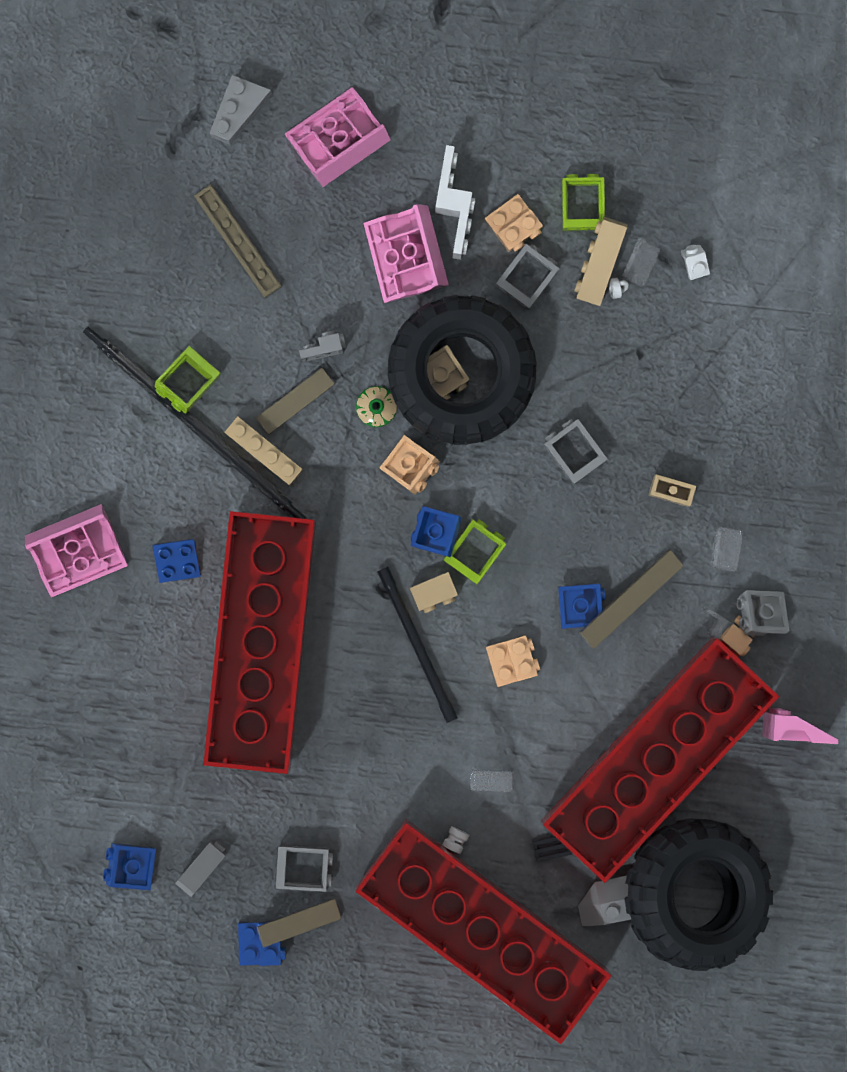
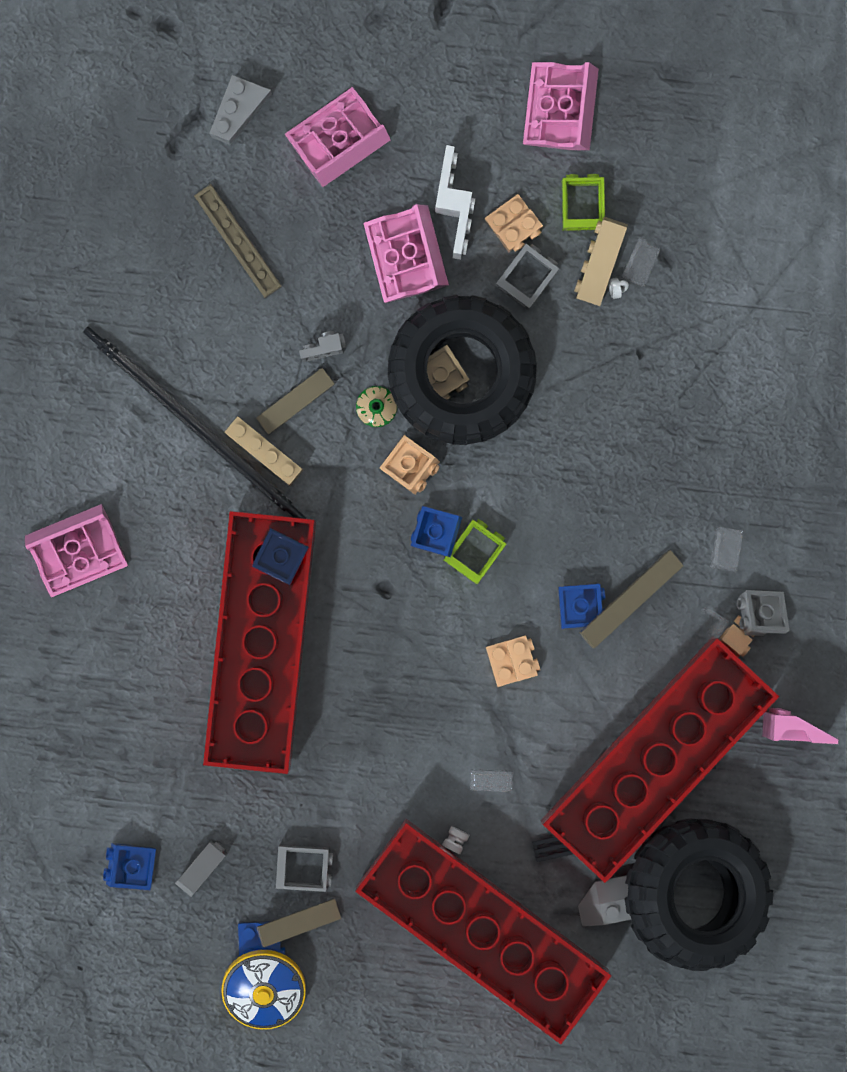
(176, 560): blue hinge -> none
(200, 365): lime window -> none
(263, 989): none -> dish
(280, 556): none -> dark blue tile
(390, 585): black piece -> none
(433, 592): tan brick -> none
(553, 437): light grey window -> none
(561, 105): none -> bright pink piece
(672, 490): tan brick -> none
(695, 261): white bracket -> none

